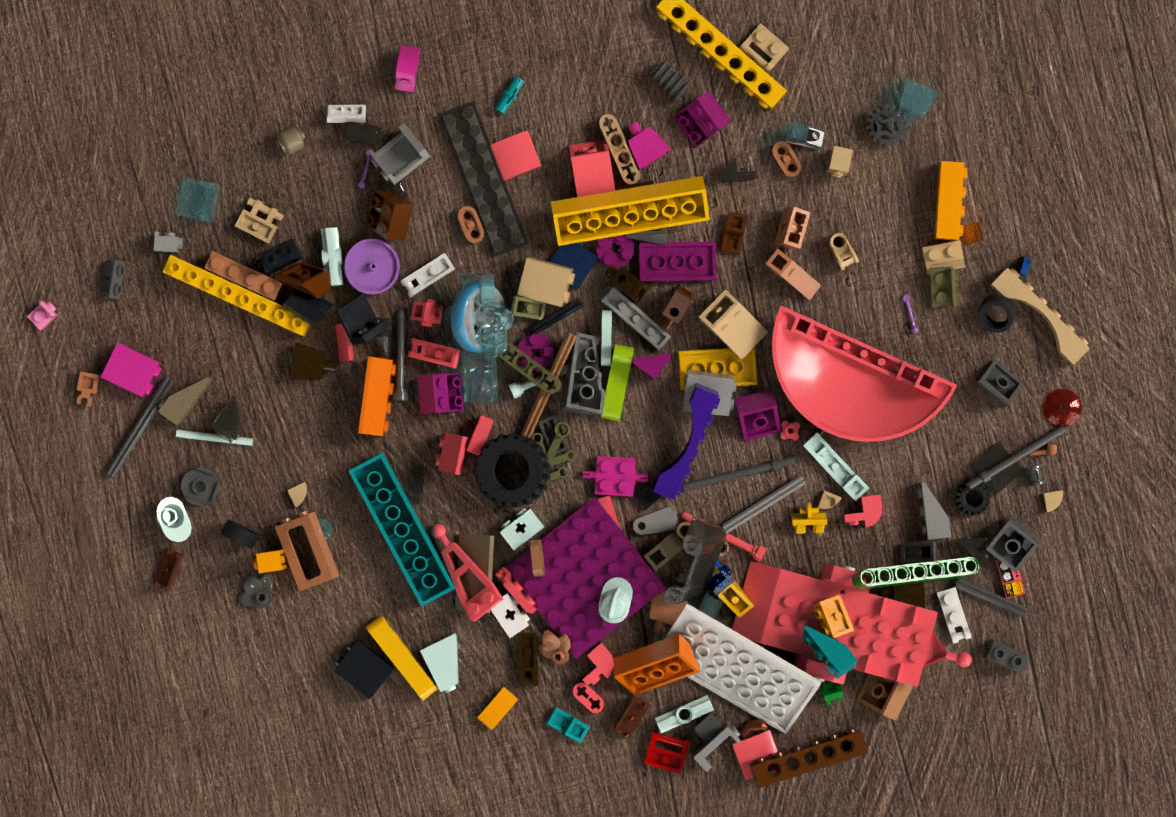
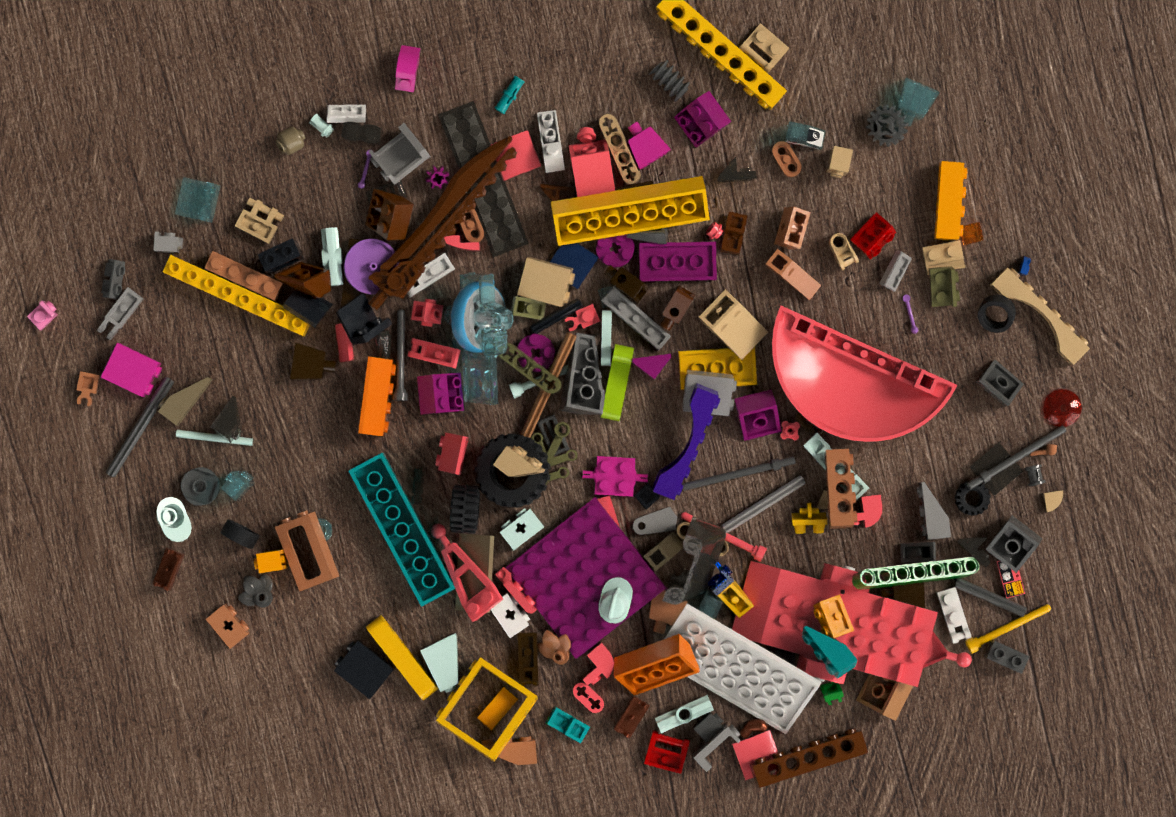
(121, 311): none -> light grey hinge
(218, 623): none -> nougat brick
(237, 484): none -> clear light blue brick
(298, 494): tan tile -> none
(322, 126): none -> light aqua pin
(407, 273): none -> reddish brown piece
(431, 178): none -> magenta gear
(455, 241): none -> coral slope
(464, 509): none -> black tyre
(480, 435): coral slope -> none
(511, 727): none -> yellow window
(516, 464): none -> tan slope
(517, 752): none -> nougat slope
(537, 557): medium nougat beam -> none
(550, 141): none -> white slope
(558, 192): none -> reddish brown tile
(586, 135): none -> coral plate
(586, 317): none -> coral plate
(714, 231): none -> coral plate
(836, 518): none -> nougat brick
(873, 236): none -> red bracket
(895, 270): none -> light grey plate
(975, 643): none -> yellow piece

